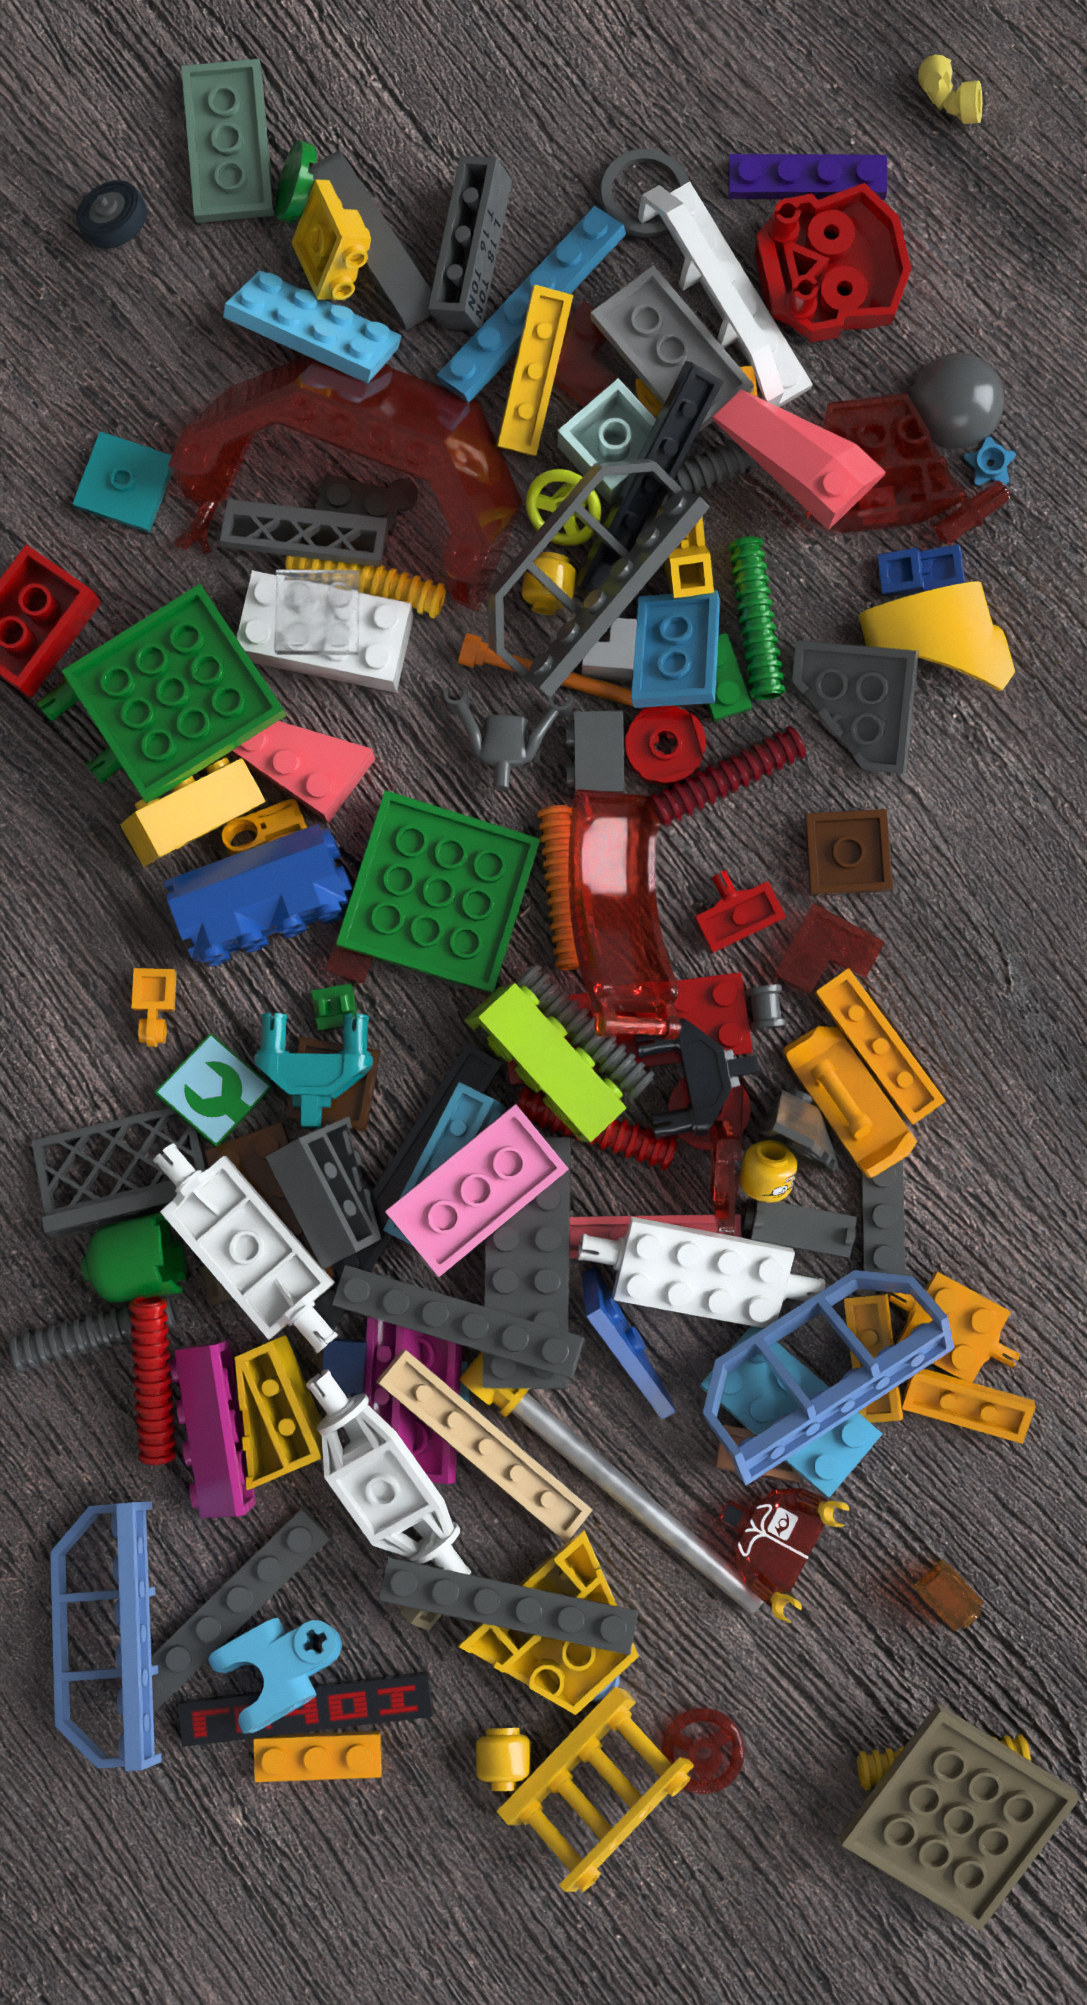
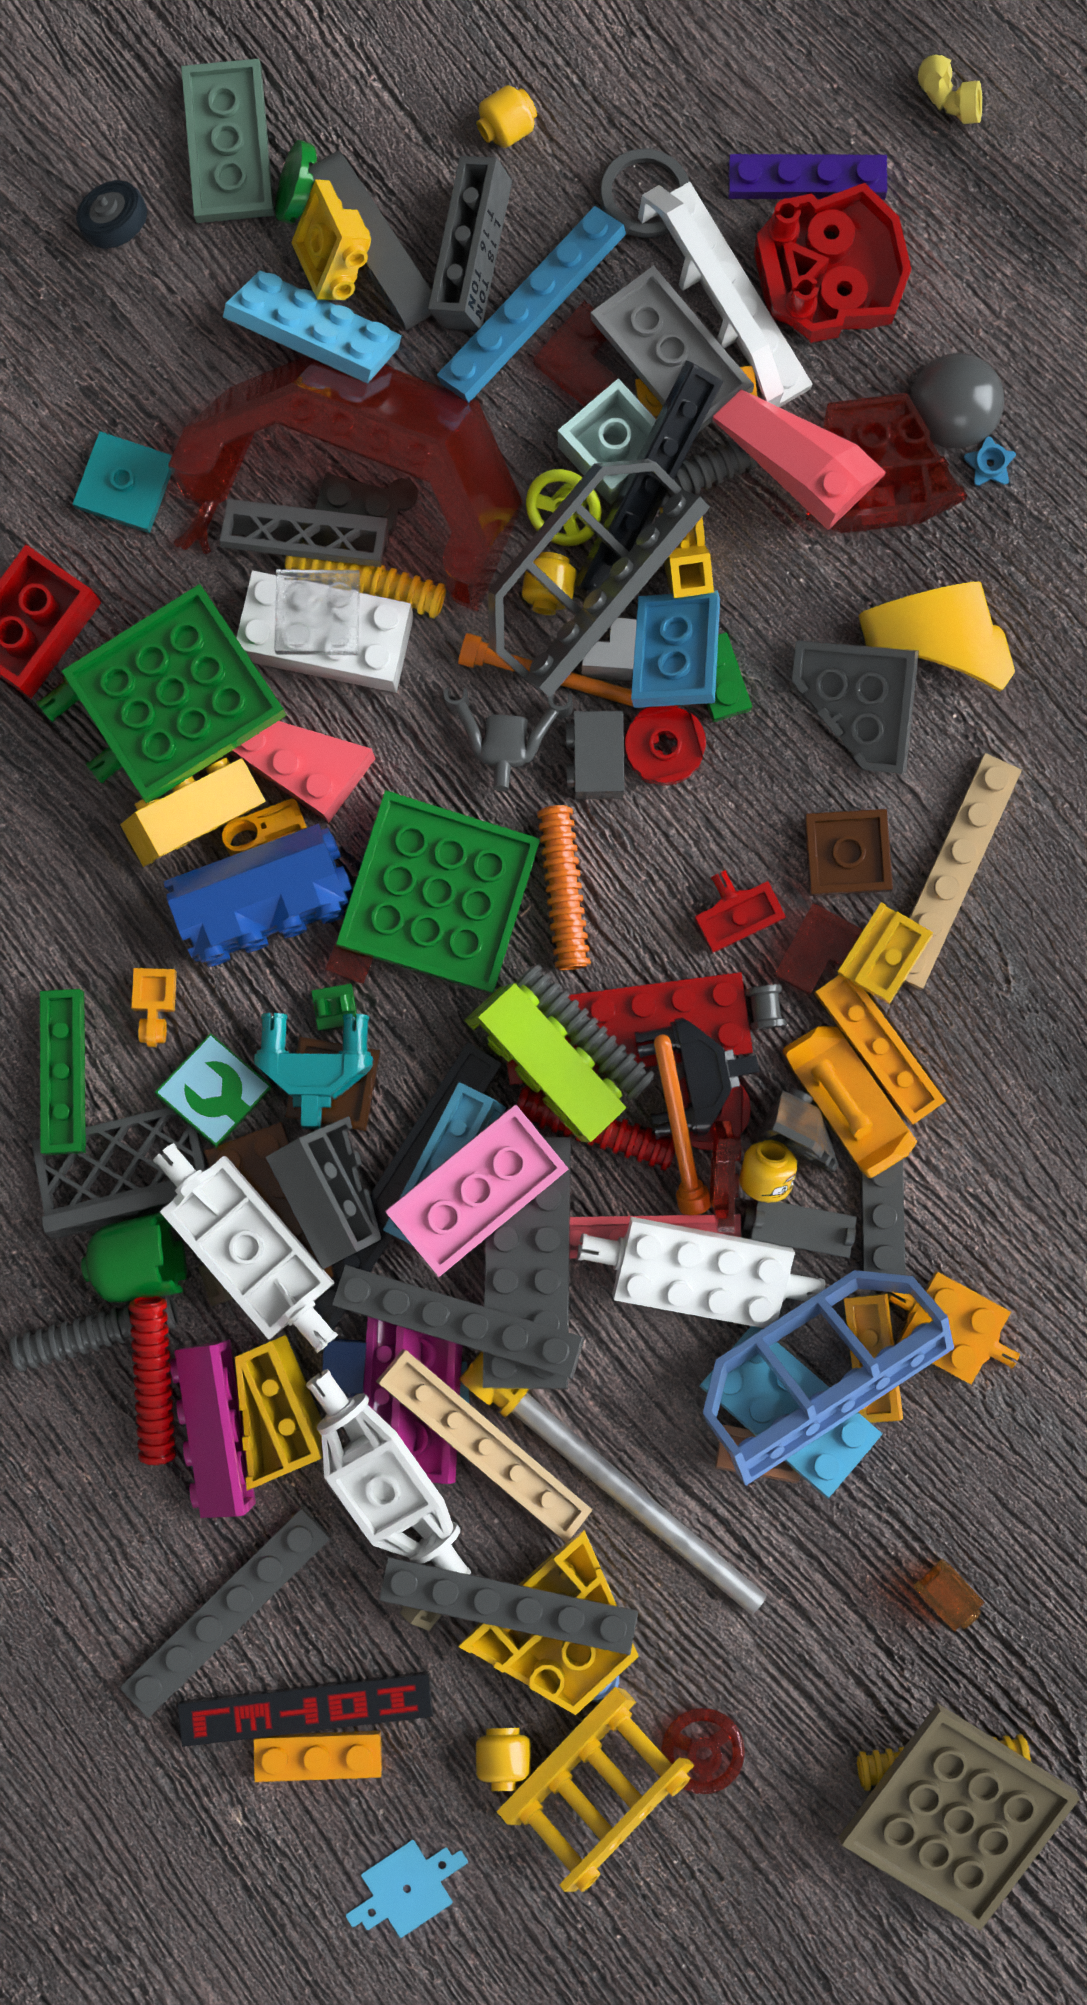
(62, 1072): none -> green plate
(133, 1653): medium blue plate -> none
(284, 1666): medium azure piece -> none
(404, 1868): none -> medium azure piece
(506, 116): none -> yellow head
(534, 370): yellow plate -> none
(617, 914): clear red windscreen -> none
(623, 1341): blue wing -> none
(692, 1195): none -> orange piece
(728, 776): dark red piece -> none
(756, 618): green piece -> none
(777, 1540): clear red torso -> none
(885, 953): none -> yellow plate
(920, 571): blue slope -> none
(960, 858): none -> tan plate
(968, 1405): light orange plate -> none
(972, 512): clear red axle -> none

